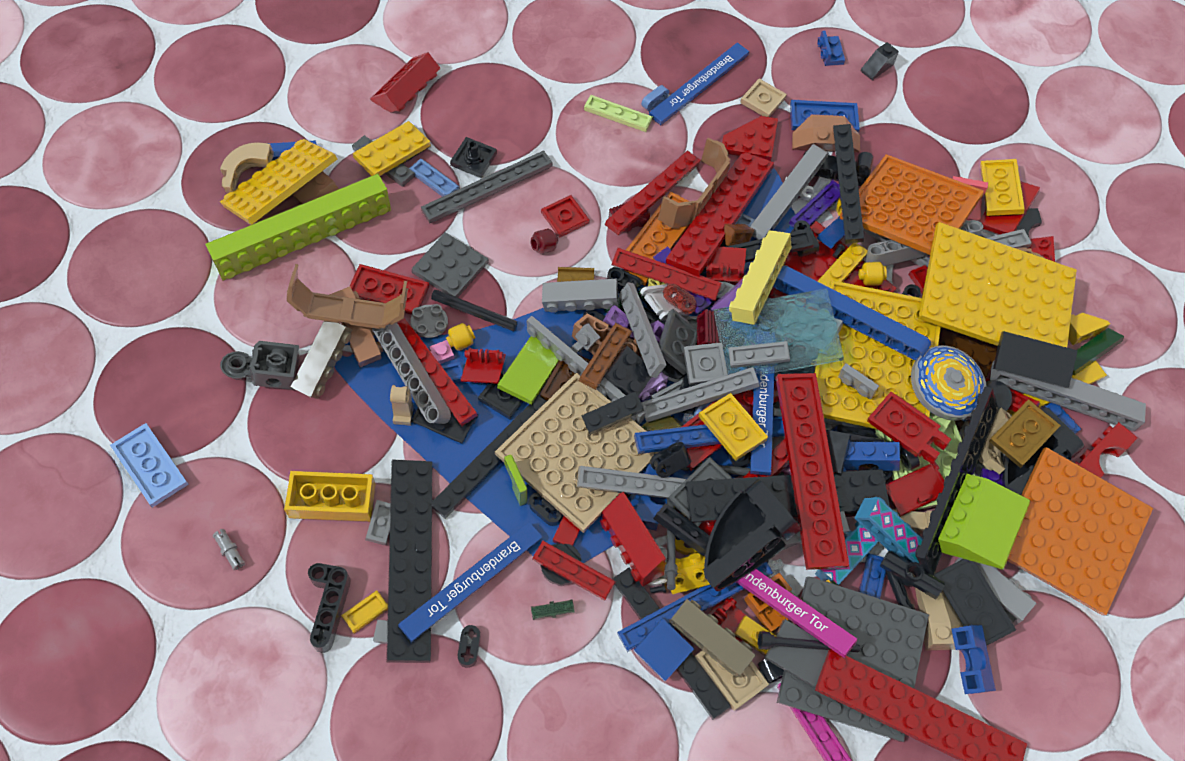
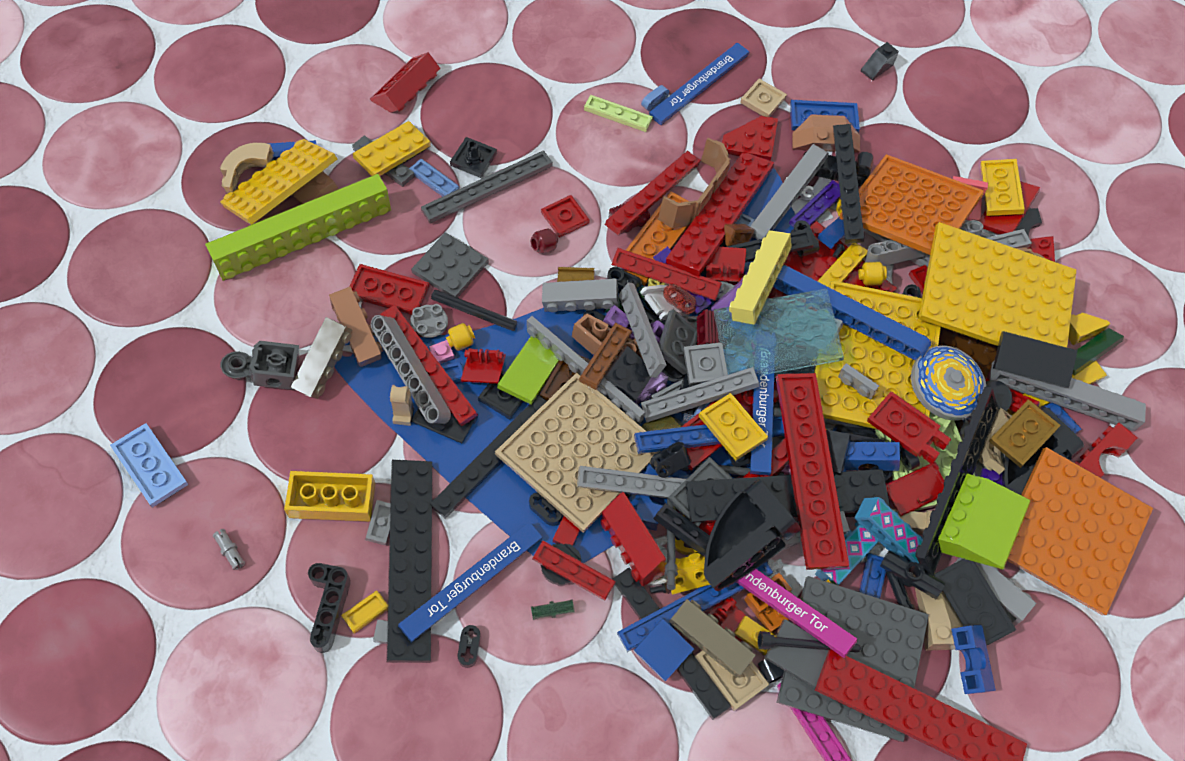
(344, 309): medium nougat windscreen -> none
(518, 484): lime tile -> none
(586, 338): light grey plate -> none
(612, 413): black plate -> none
(759, 354): light grey tile -> none
(831, 49): blue bracket -> none

